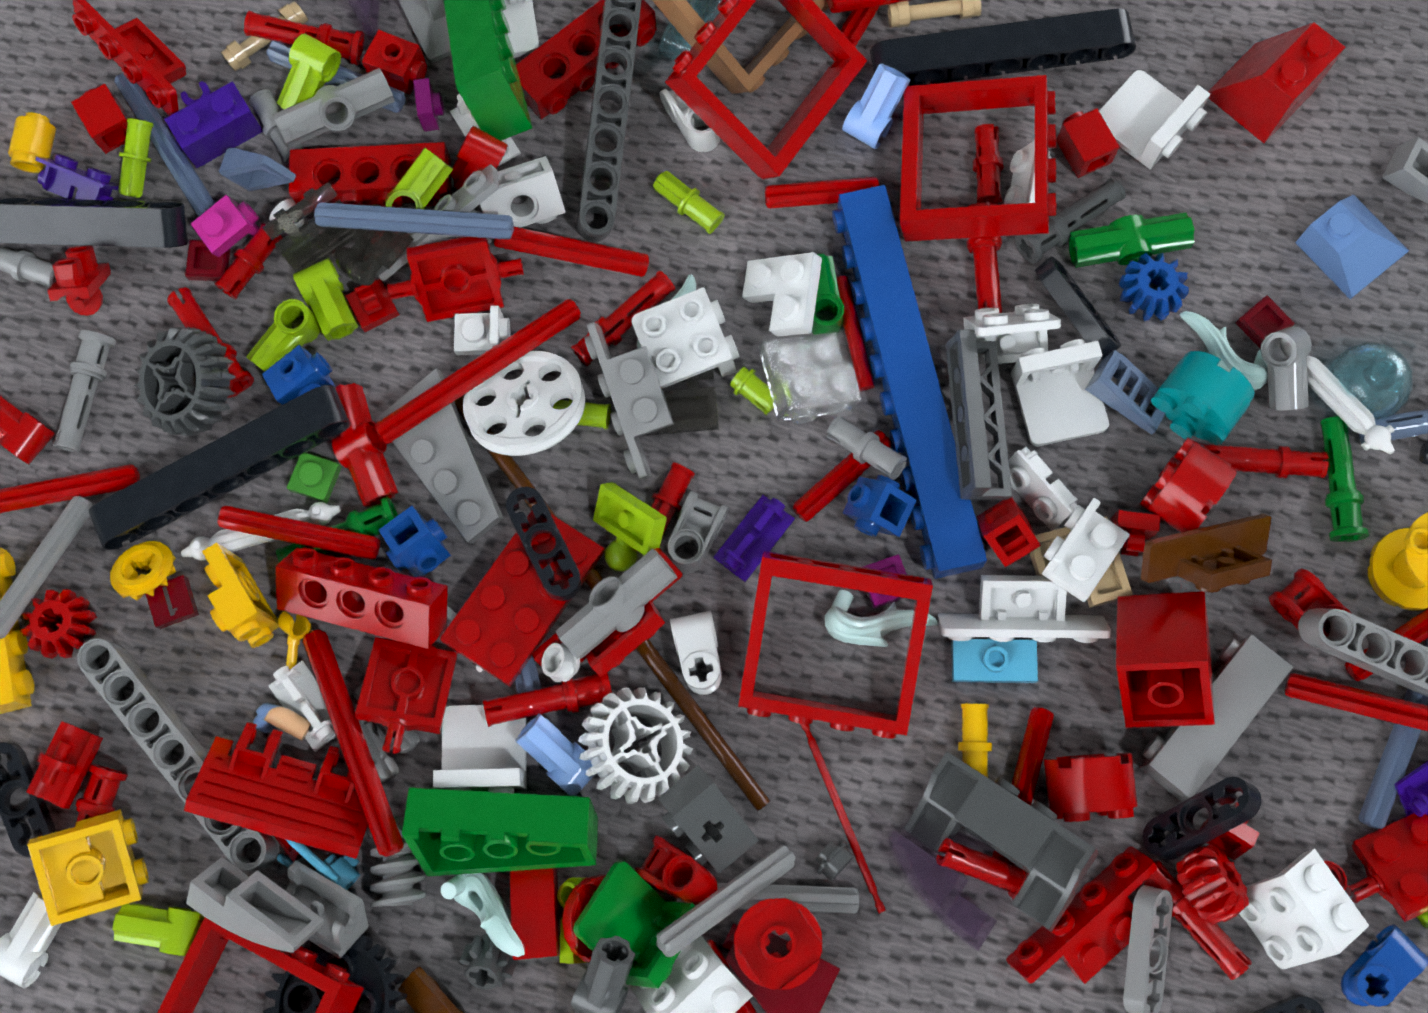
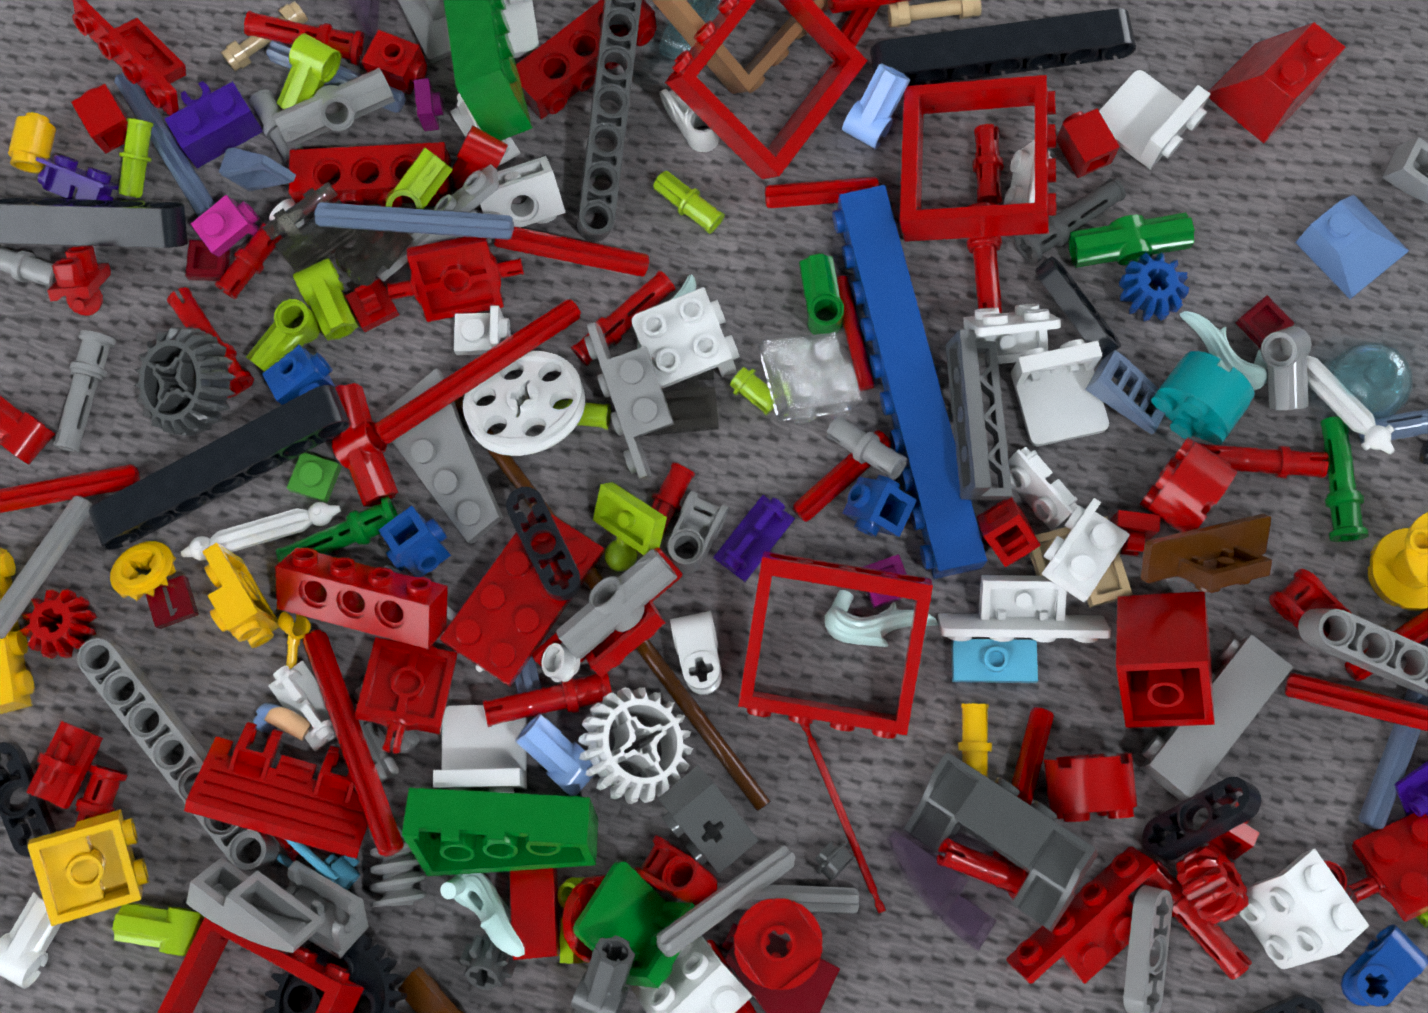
(299, 532): red axle -> none
(792, 286): white plate -> none

